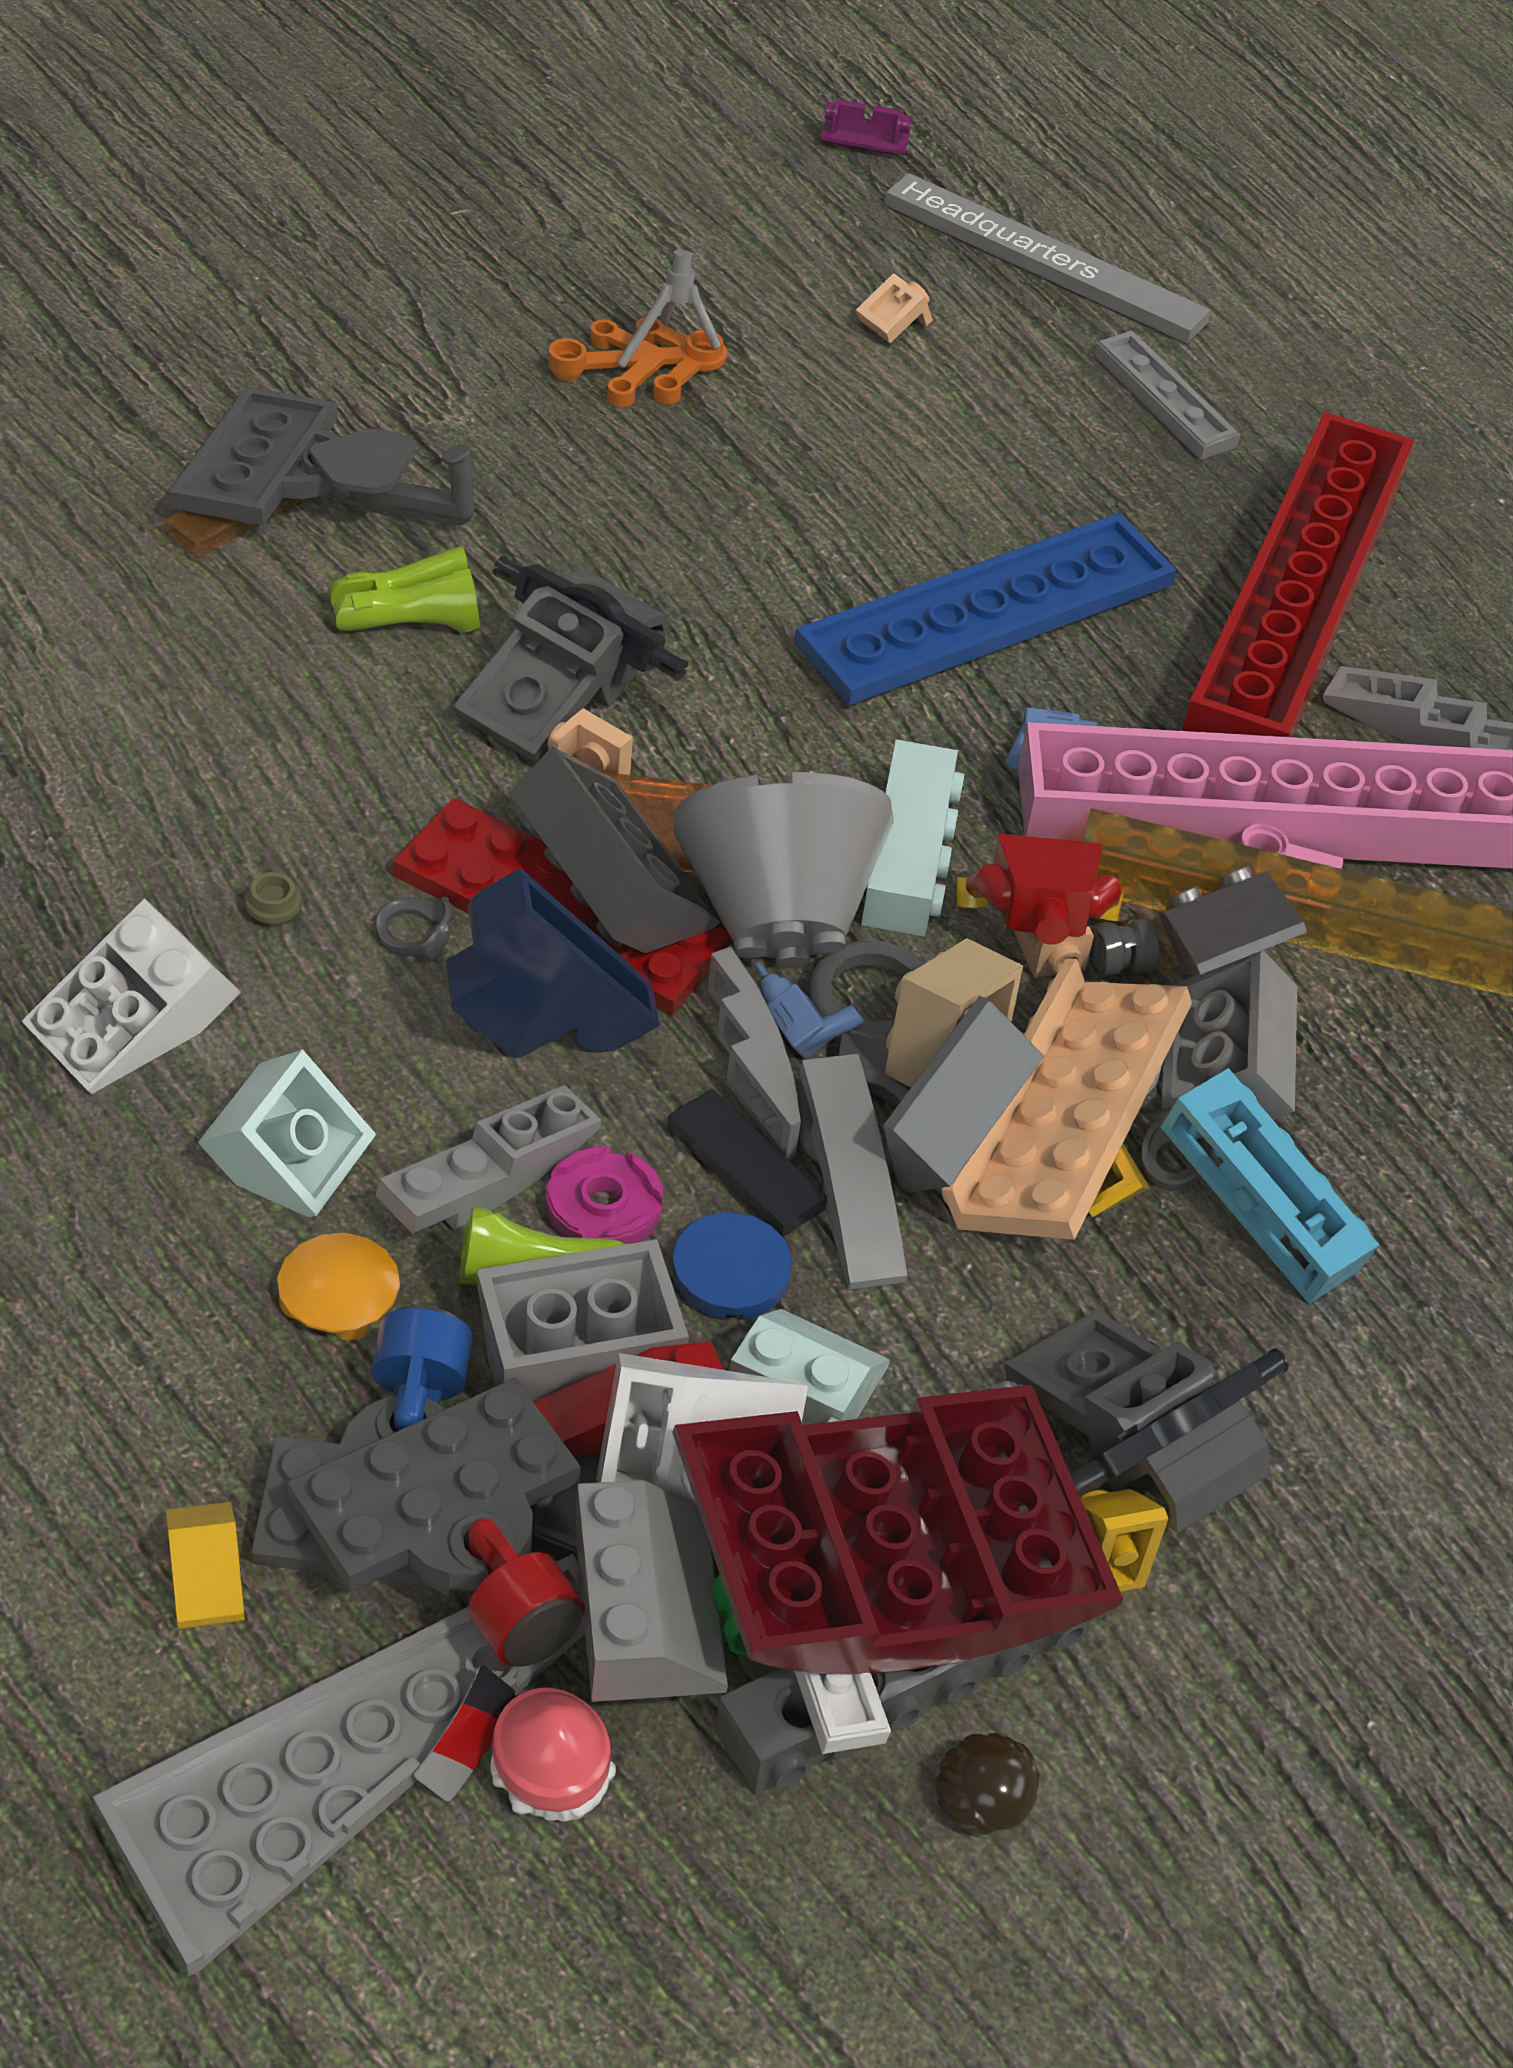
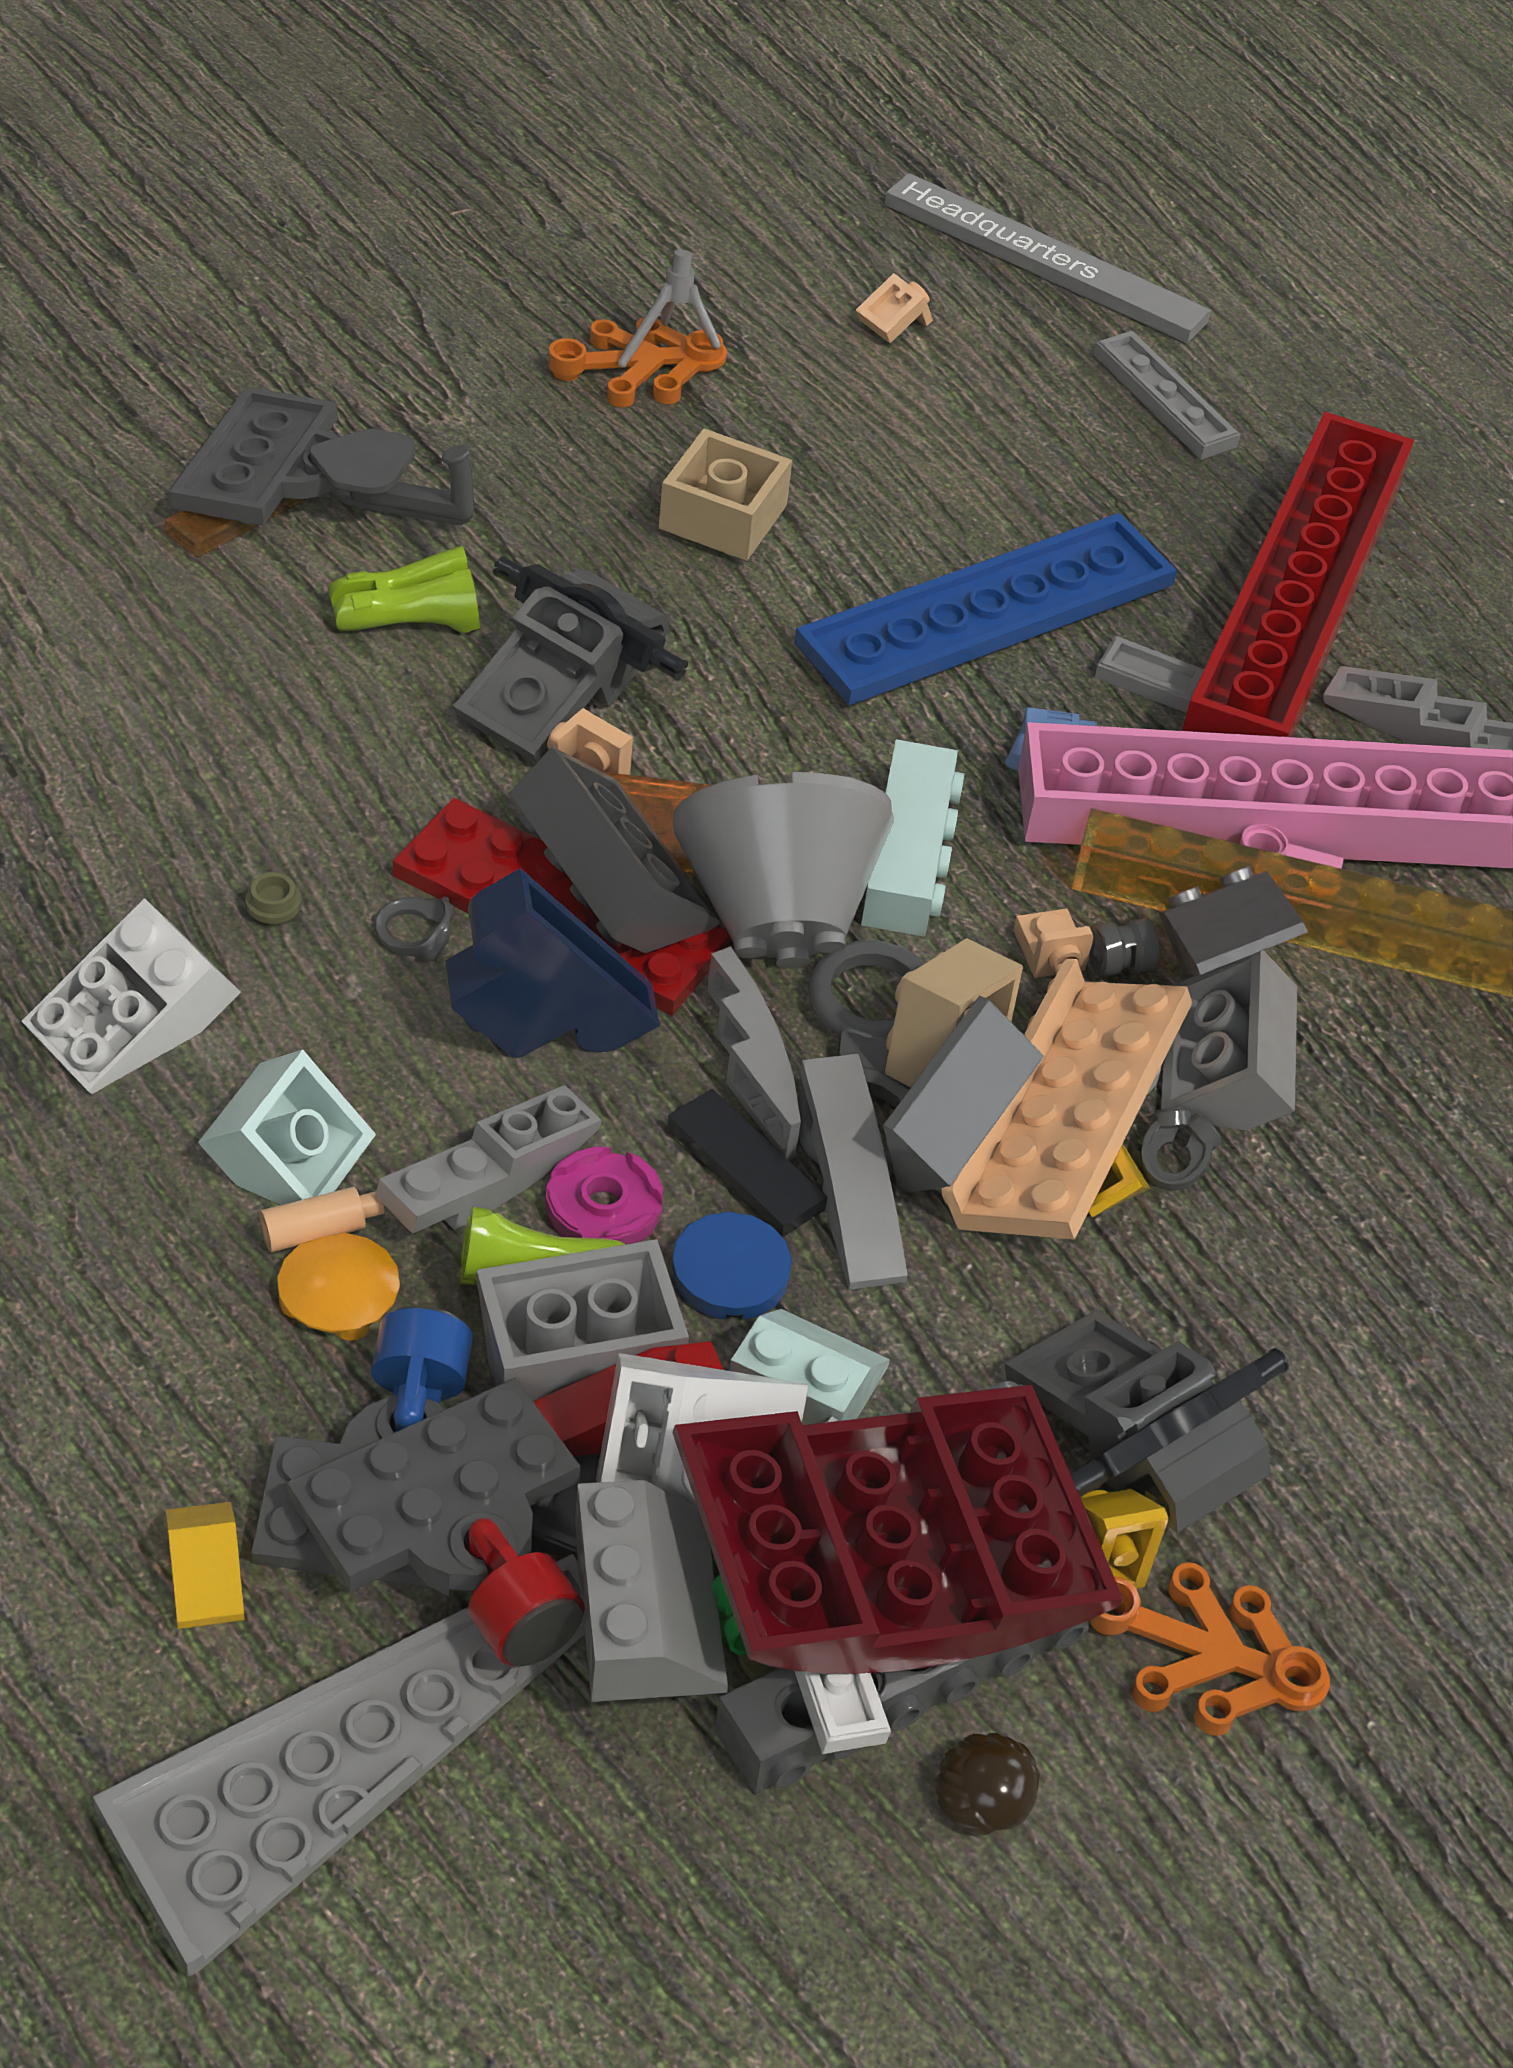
(317, 1217): none -> light nougat cylinder
(466, 1736): sticker -> none
(551, 1755): coral hair -> none
(725, 494): none -> tan brick
(800, 1018): medium blue piece -> none
(847, 127): magenta hinge -> none
(1044, 886): red torso -> none
(1149, 673): none -> light grey tile
(1218, 1652): none -> orange plant
(1269, 1185): medium azure brick -> none

